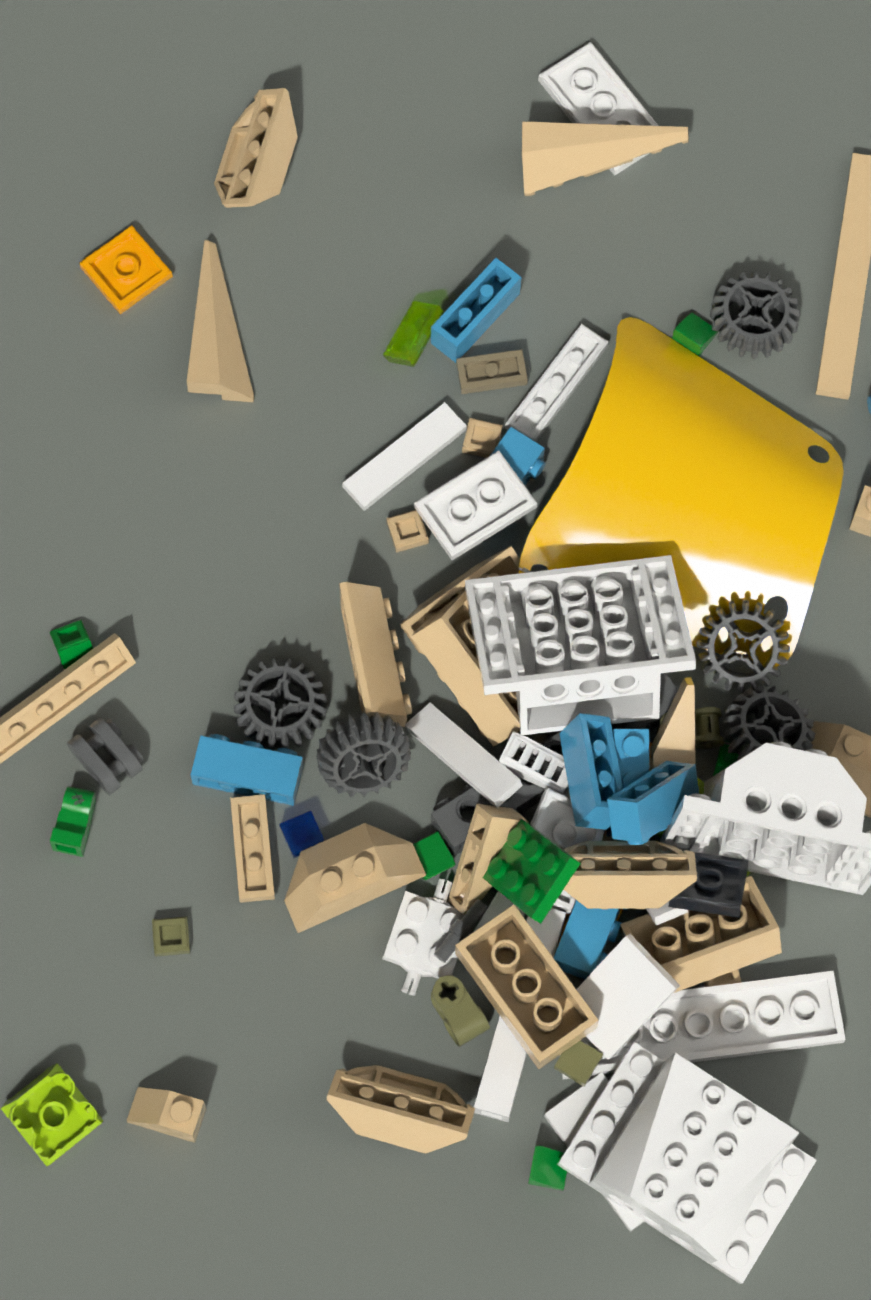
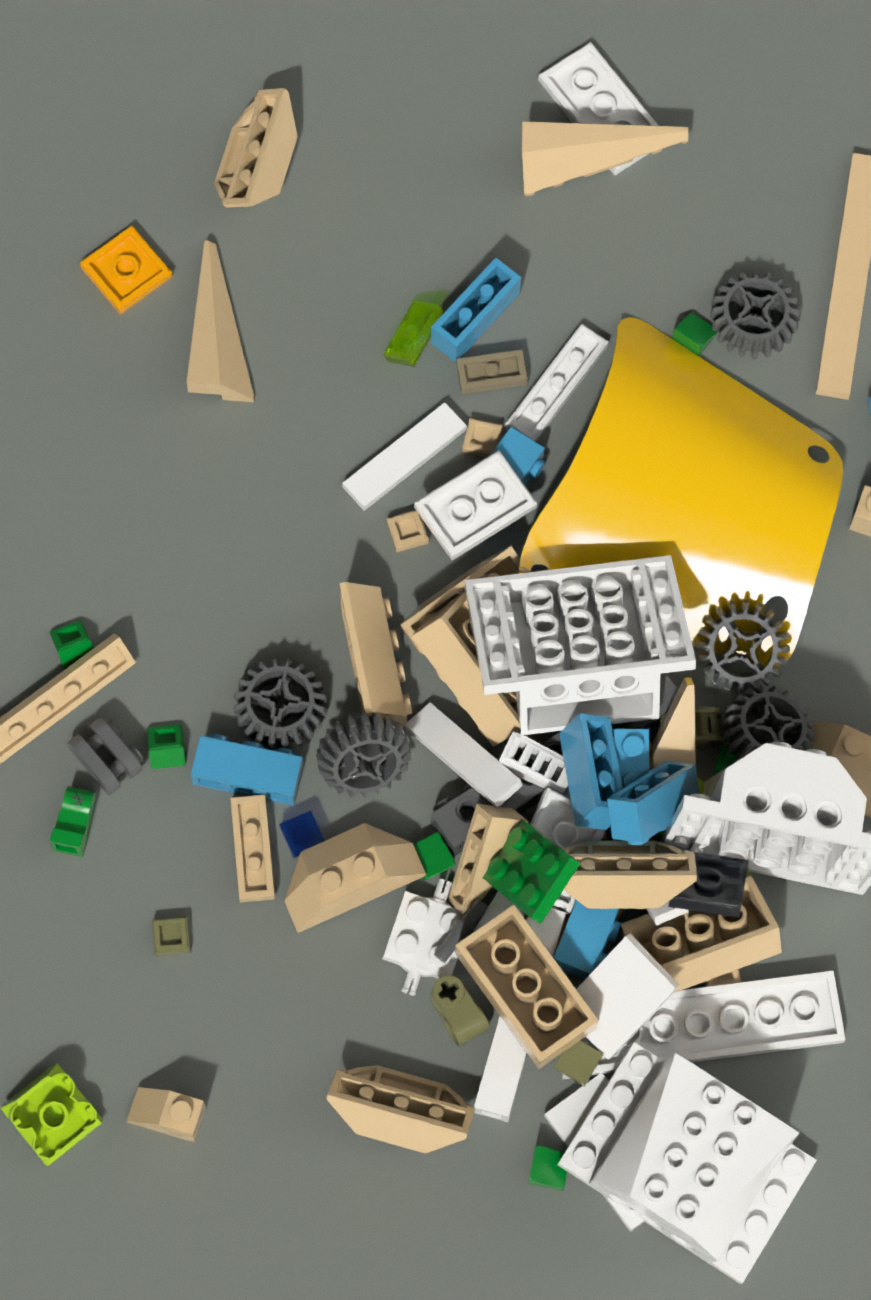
(166, 746): none -> green slope

